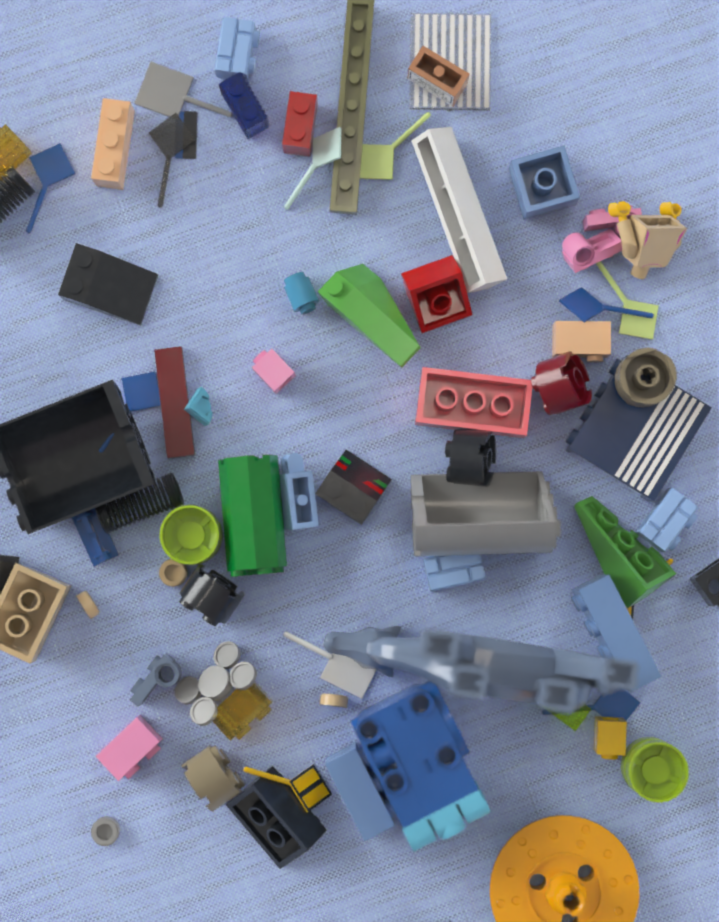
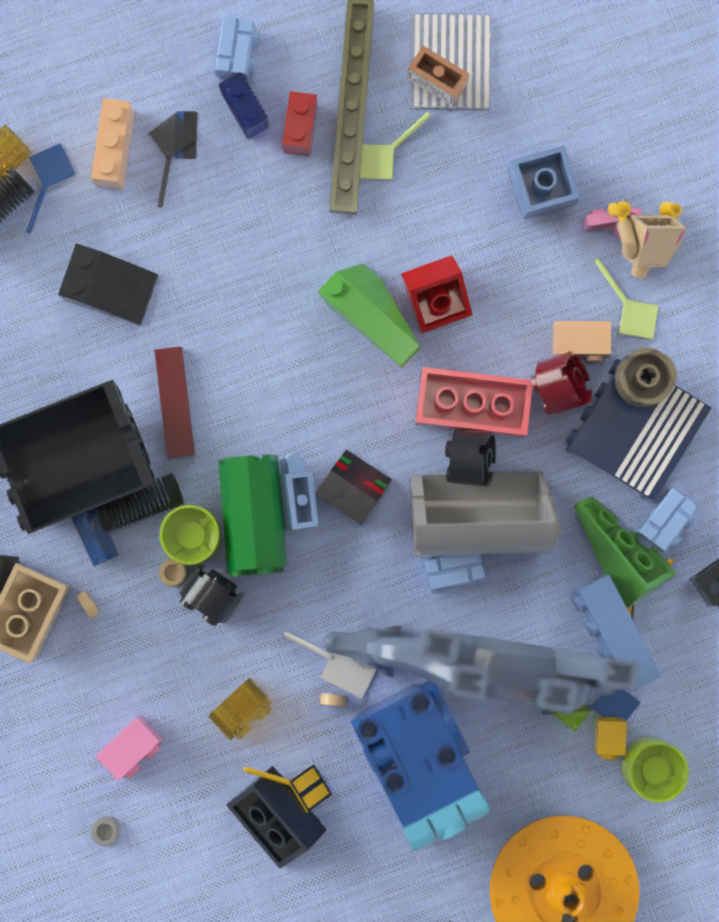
(140, 393): blue piece -> none
(144, 687): sand blue plate -> none
(166, 91): light grey piece -> none
(200, 406): medium azure tile -> none
(212, 777): dark tan brick -> none
(215, 683): light grey piece -> none
(272, 370): bright pink brick -> none
(301, 293): dark azure brick -> none
(325, 150): light aqua piece -> none
(361, 791): medium blue brick -> none
(459, 209): white brick -> none
(583, 253): bright pink plate -> none
(586, 306): blue piece -> none

